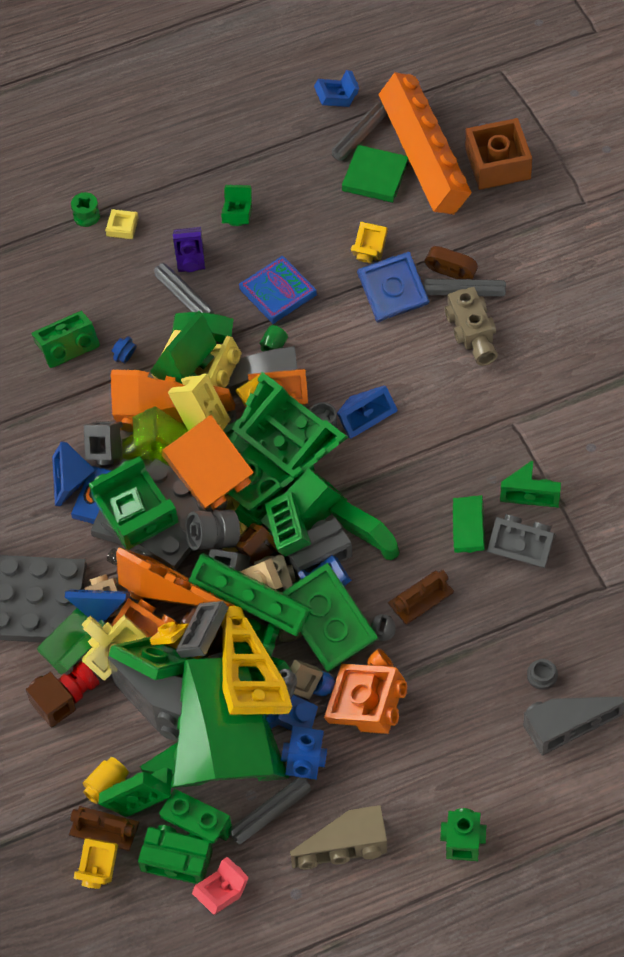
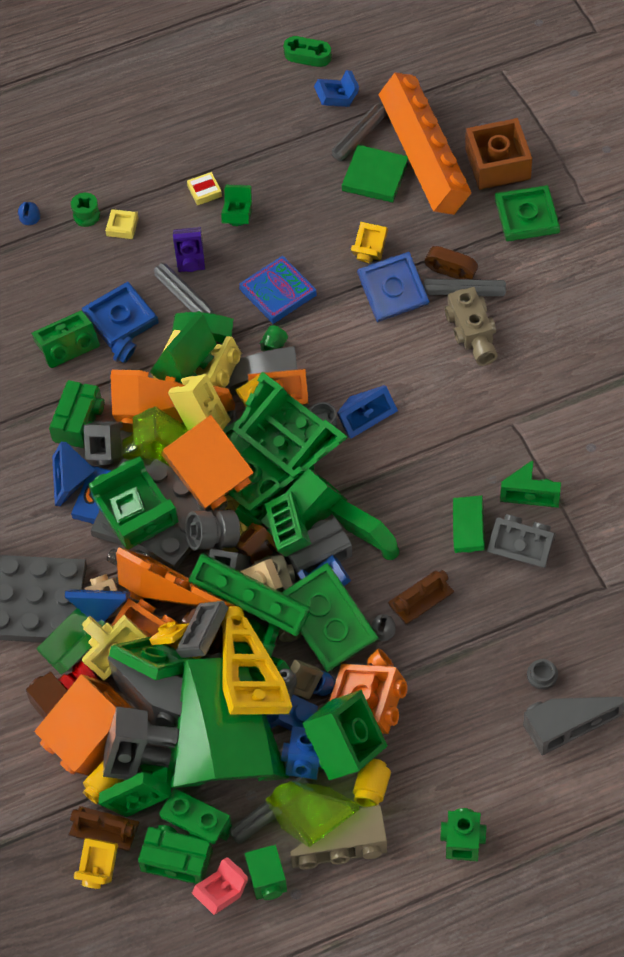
(33, 214): none -> blue hinge
(76, 408): none -> green brick
(80, 724): none -> orange slope
(120, 314): none -> blue tile
(128, 740): none -> dark grey brick
(204, 188): none -> tile
(266, 873): none -> green brick
(307, 51): none -> green beam
(309, 810): none -> clear neon green slope
(345, 735): none -> green brick
(371, 783): none -> yellow brick
(527, 213): none -> green plate

